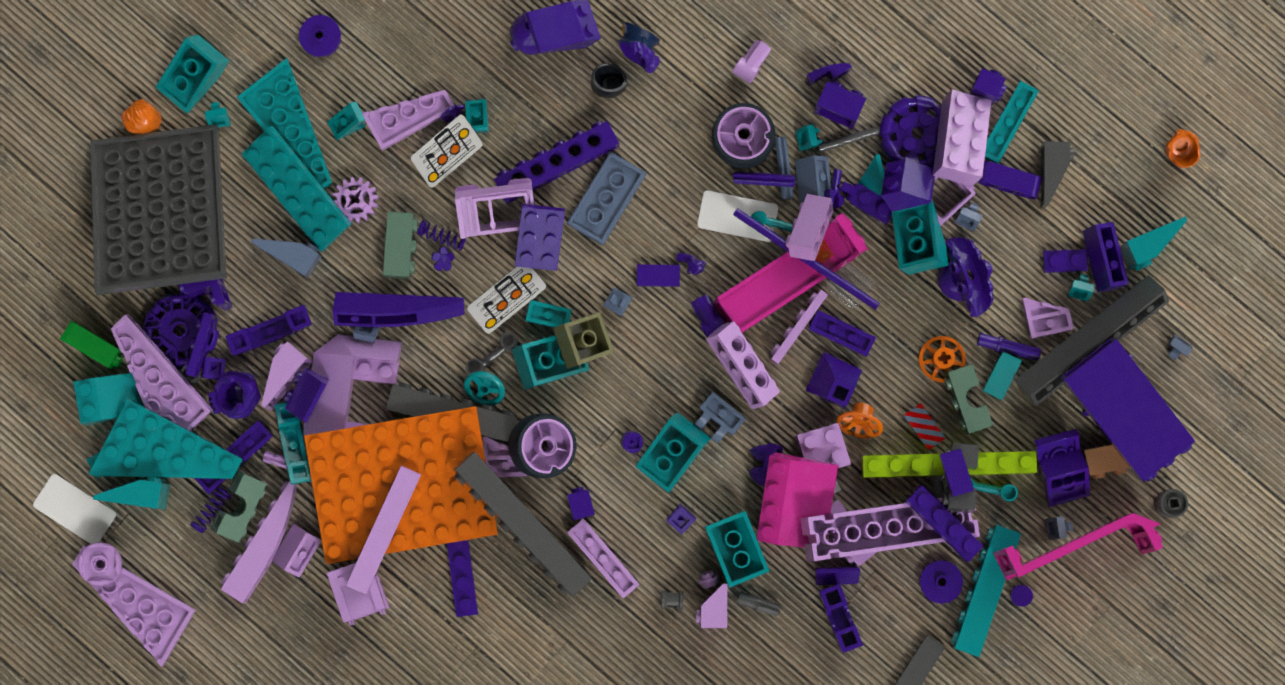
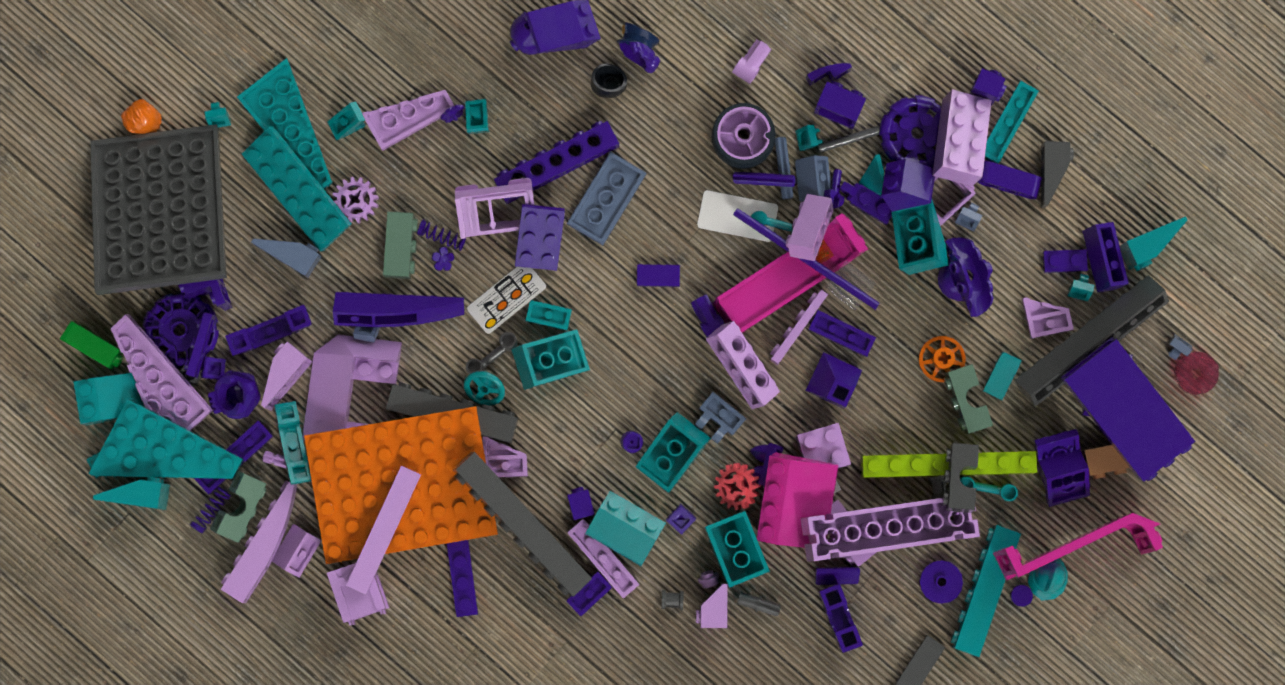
(74, 509): white sticker -> none
(89, 560): lavender plate -> none
(146, 611): lavender wing -> none
(192, 72): teal slope -> none
(306, 394): dark purple slope -> none
(327, 44): dark purple plate -> none
(446, 151): sticker -> none
(527, 440): lavender wheel -> none
(583, 340): olive brick -> none
(589, 594): none -> dark purple plate
(617, 302): sand blue tile -> none
(625, 528): none -> teal slope
(694, 265): dark purple plate -> none
(744, 481): none -> coral gear
(860, 418): orange wheel -> none
(924, 426): tile -> none
(944, 523): dark purple plate -> none
(956, 472): dark purple tile -> none
(1008, 346): dark purple axle -> none
(1048, 580): none -> teal piece
(1057, 527): sand blue tile -> none
(1171, 503): dark grey wheel -> none
(1183, 149): orange hair -> none
(1208, 369): none -> clear pink plate

